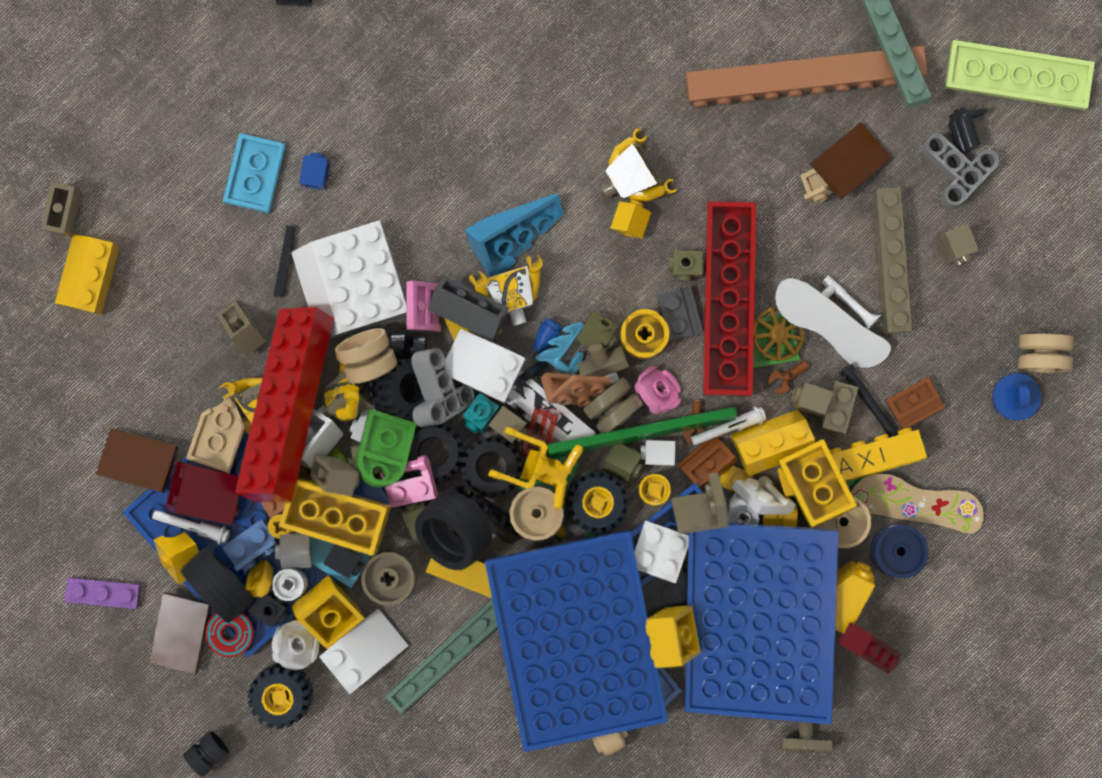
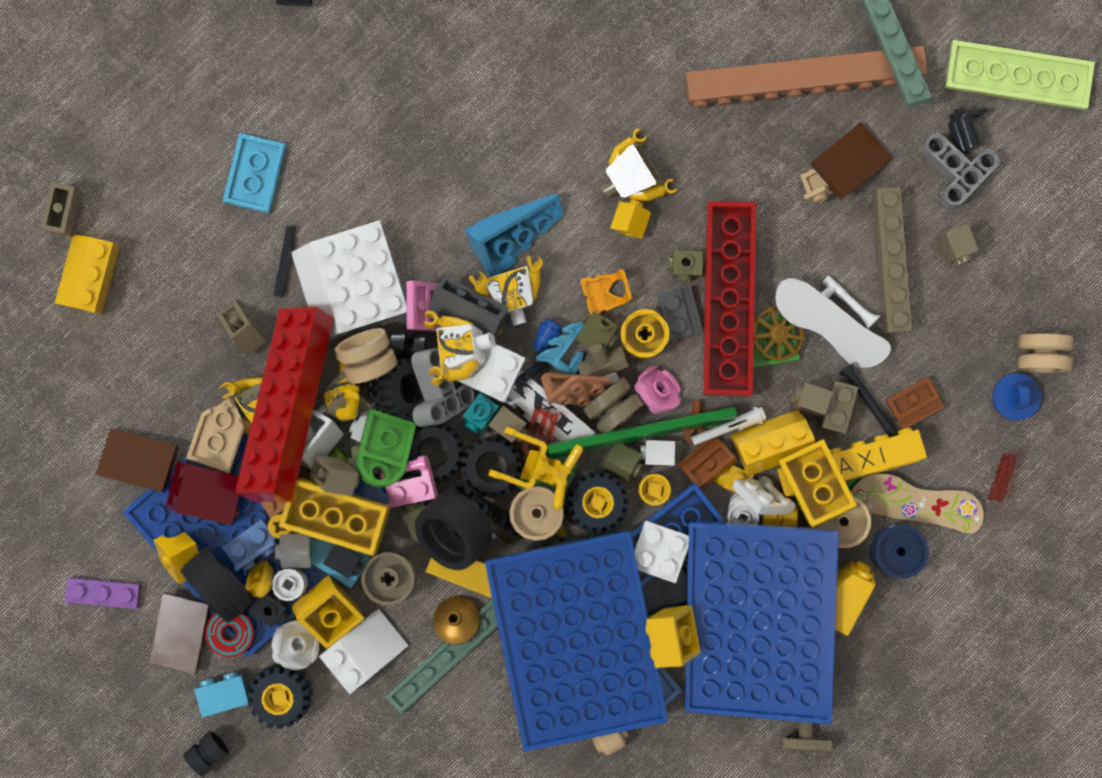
(204, 529): white pin -> none
(222, 695): none -> medium azure brick
(314, 171): blue brick -> none
(459, 346): none -> torso
(467, 622): none -> pearl gold dish
(598, 292): none -> light orange piece
(701, 510): dark tan bracket -> none
(787, 376): dark orange bar -> none
(869, 648): dark red brick -> none
(1002, 477): none -> clear red tile

